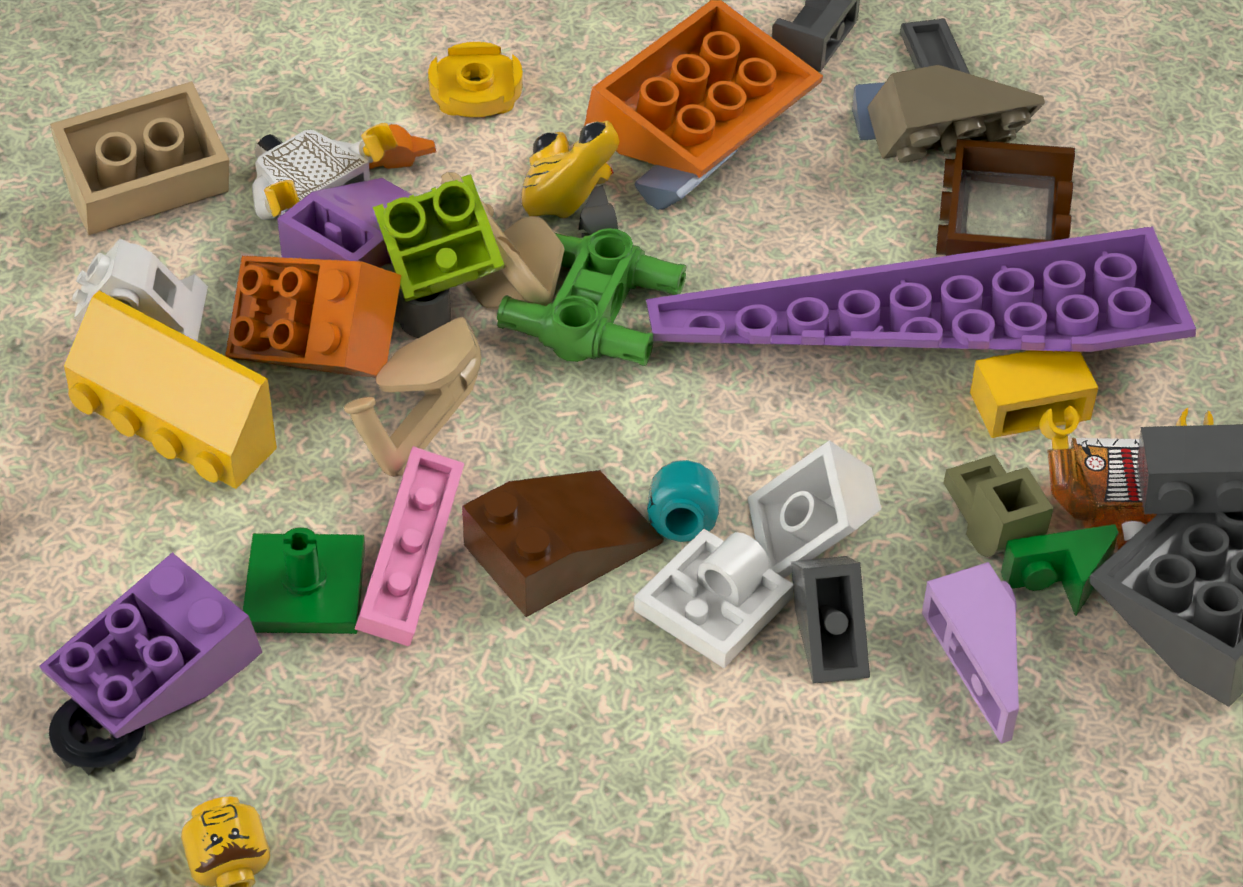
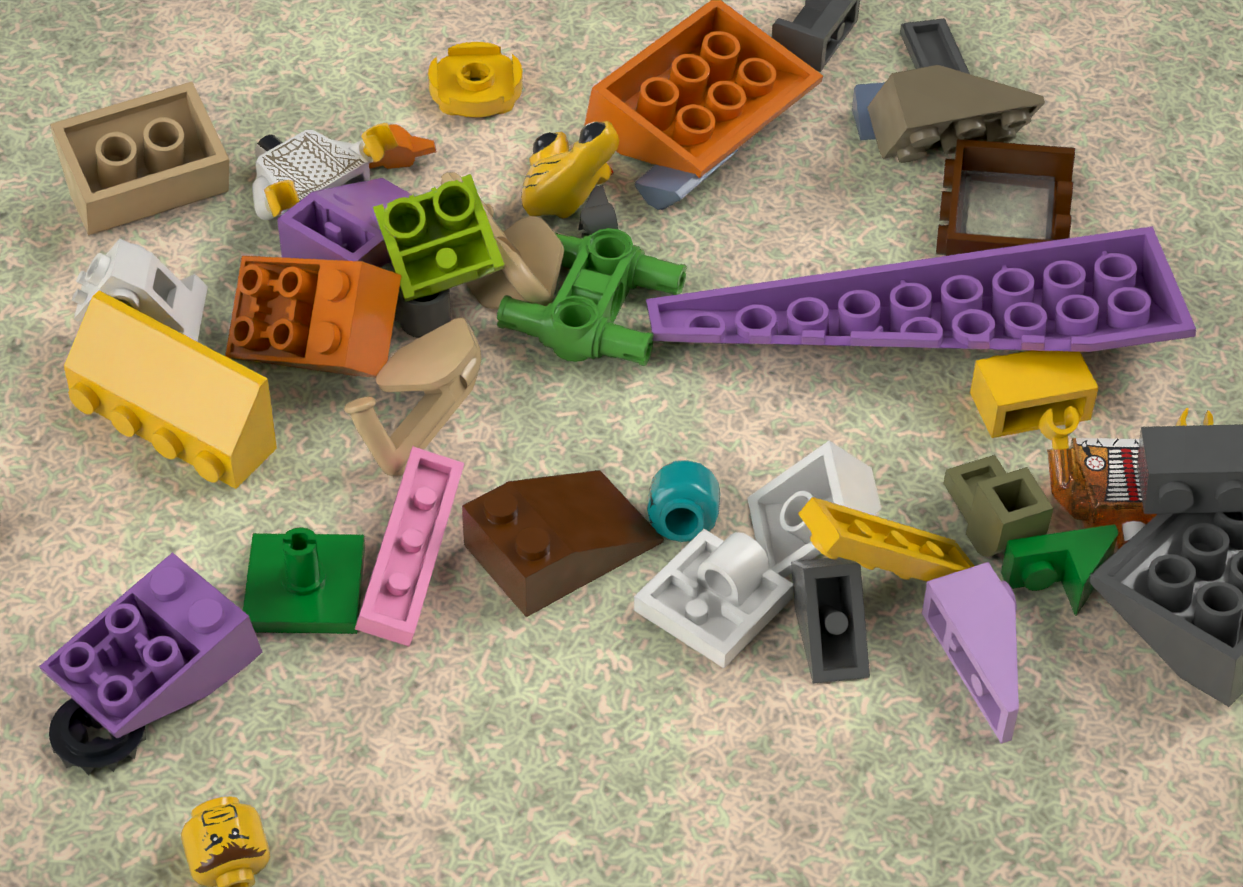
(881, 542): none -> yellow plate

